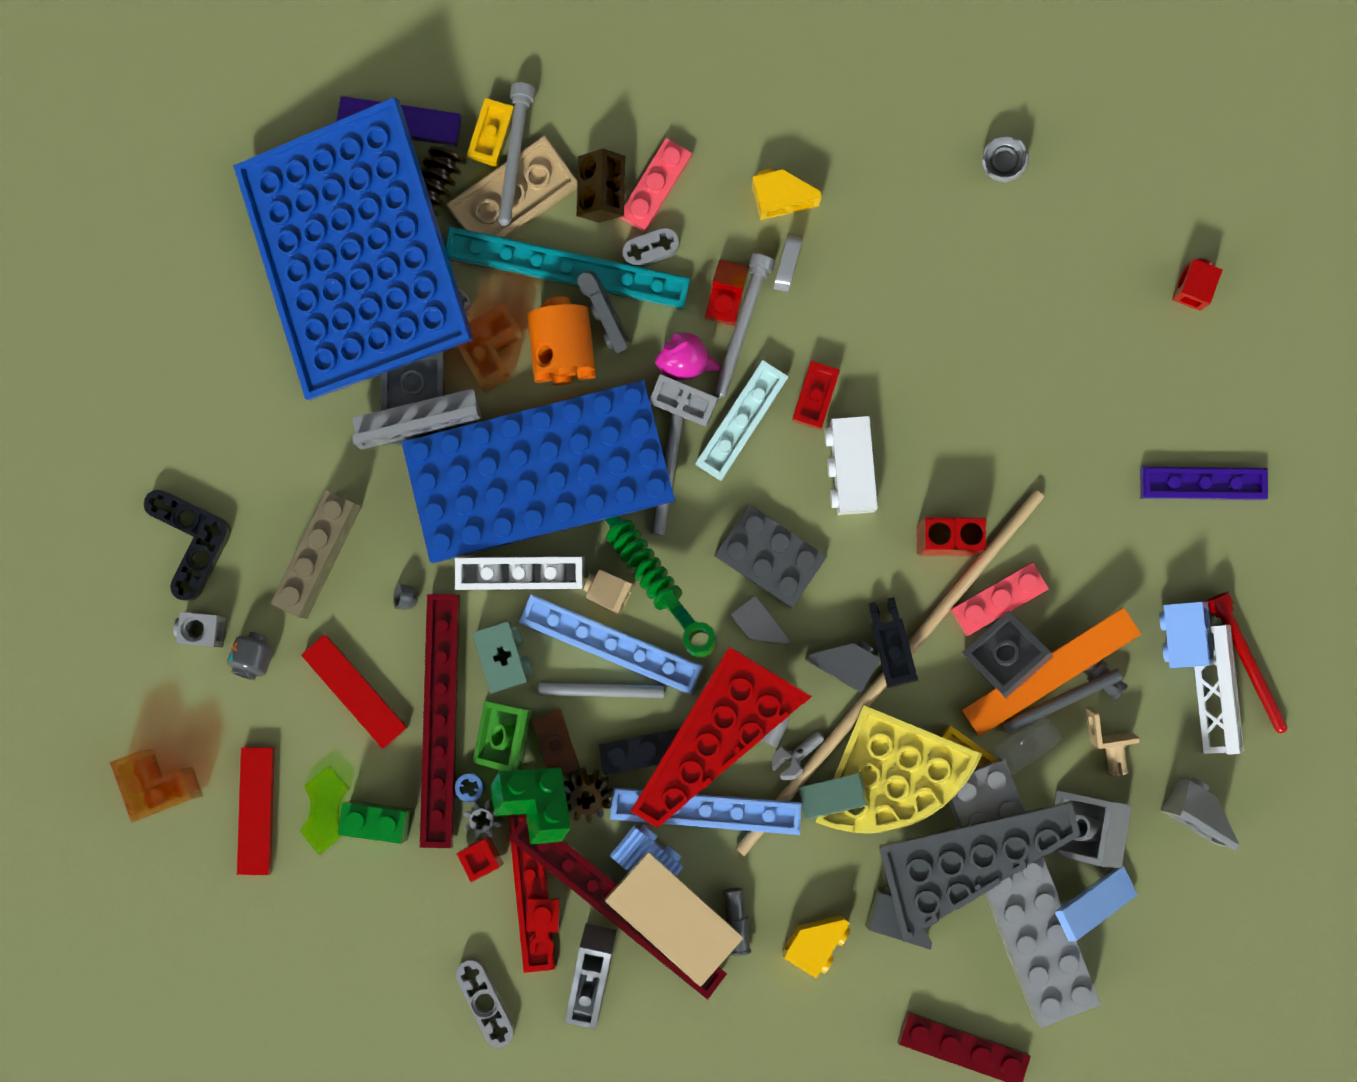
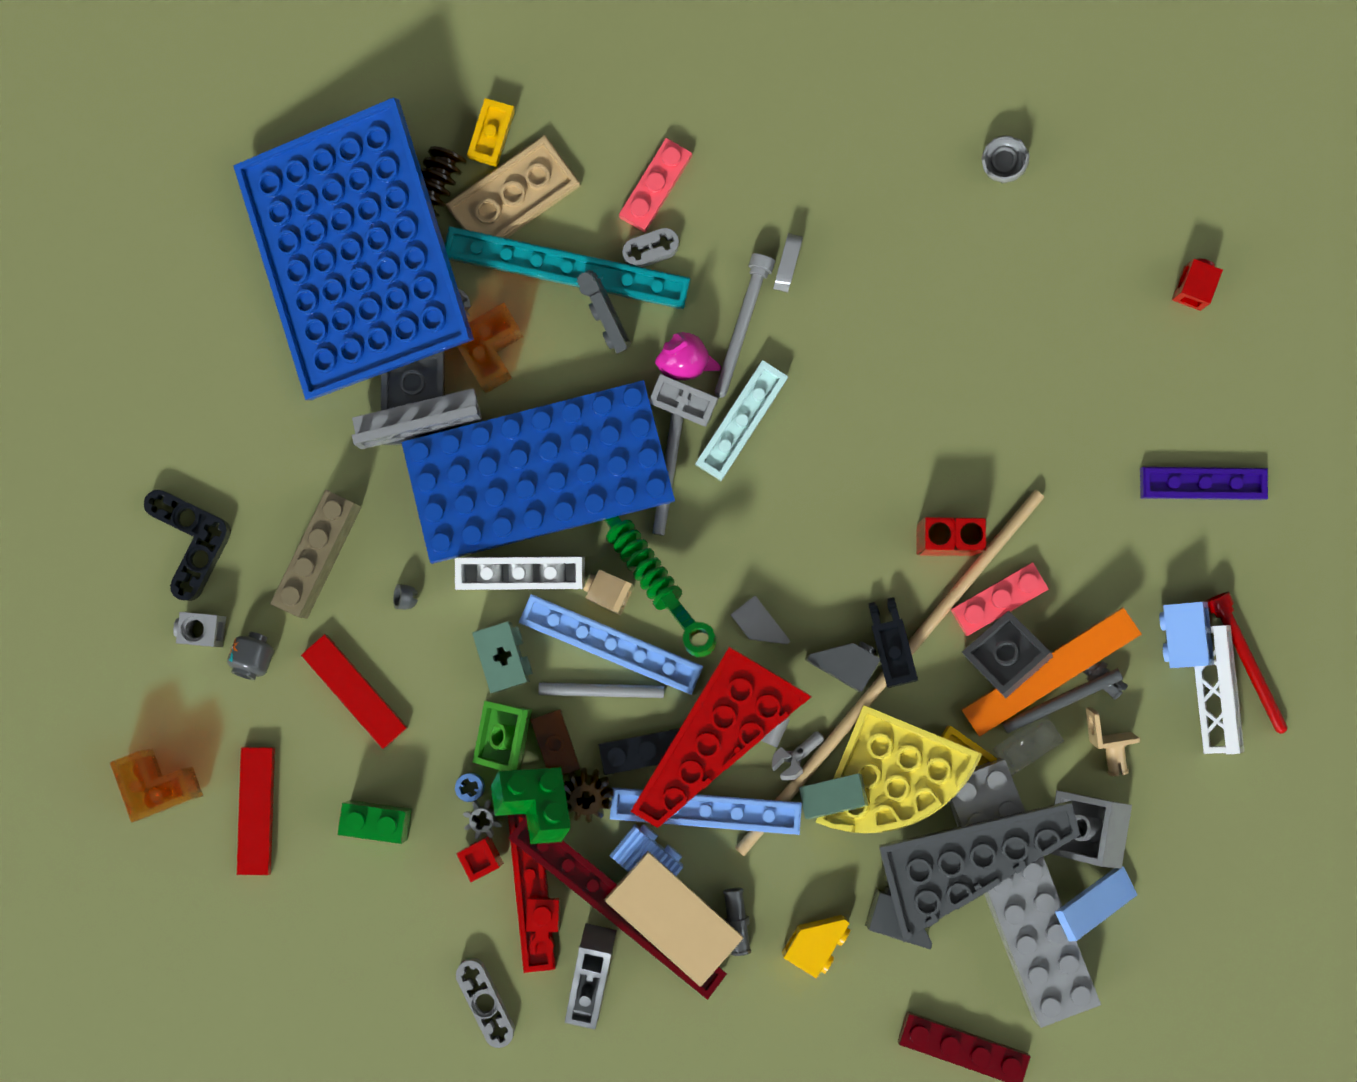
(325, 797): clear neon green tile -> none
(423, 123): dark purple tile -> none
(439, 721): dark red plate -> none
(521, 96): light grey piece -> none
(561, 342): orange cylinder -> none
(600, 185): dark brown brick -> none
(726, 292): red slope -> none
(770, 556): dark grey plate -> none
(782, 193): yellow slope -> none
(816, 395): red plate -> none
(851, 465): white brick -> none
(1200, 811): light grey slope -> none

